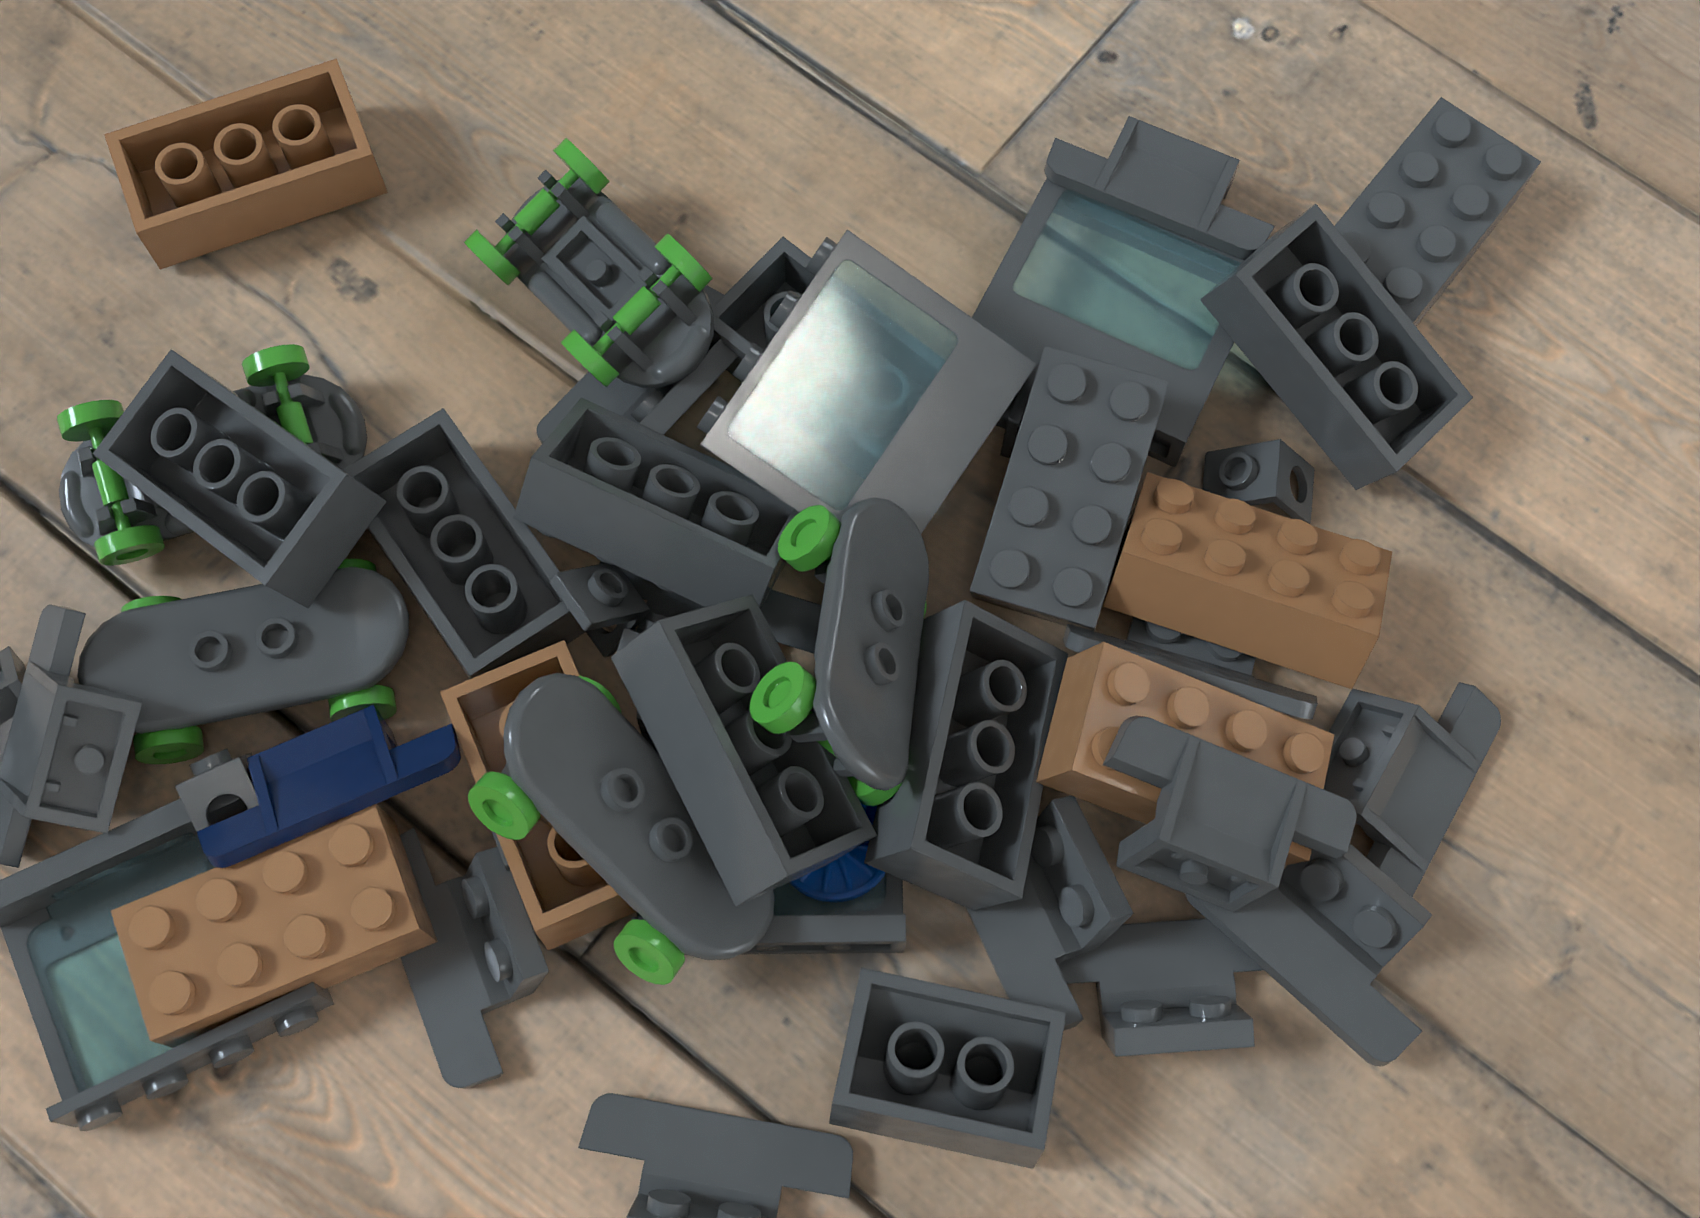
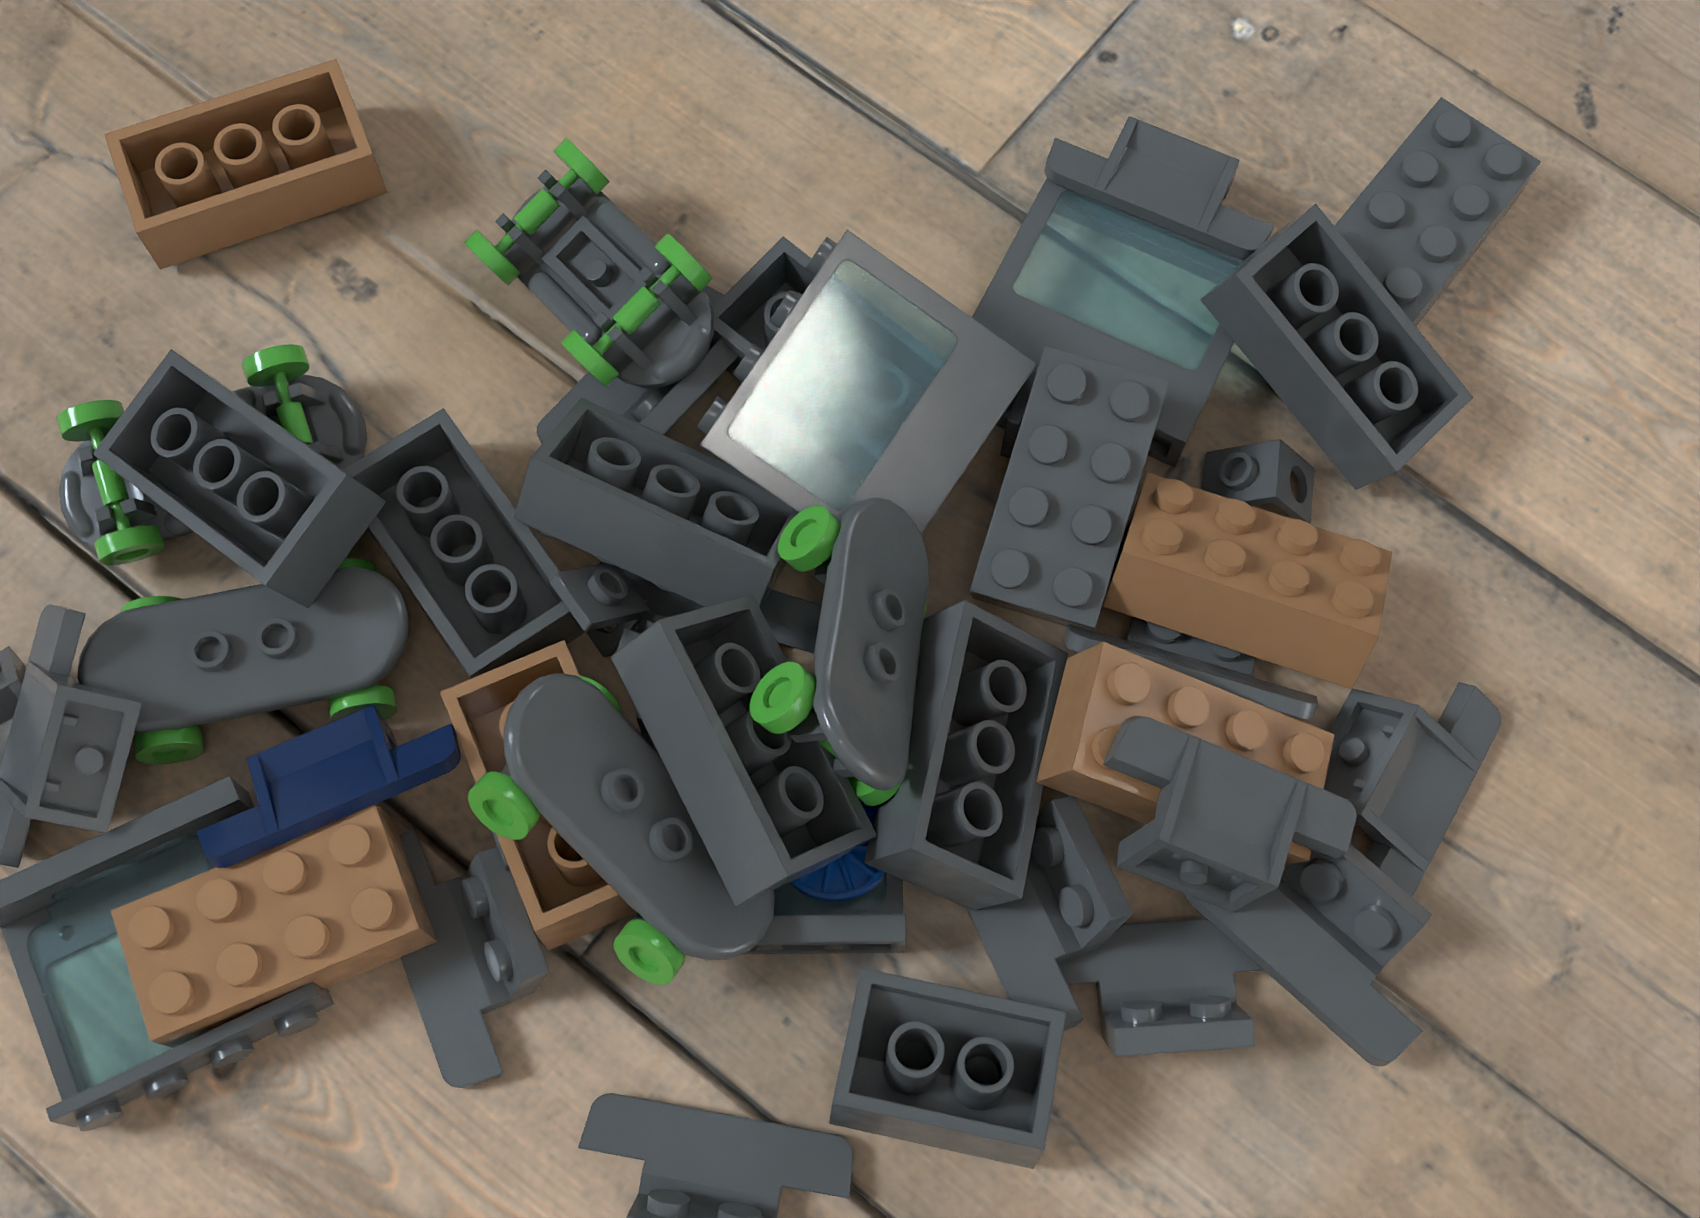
(213, 777): dark grey bracket -> none

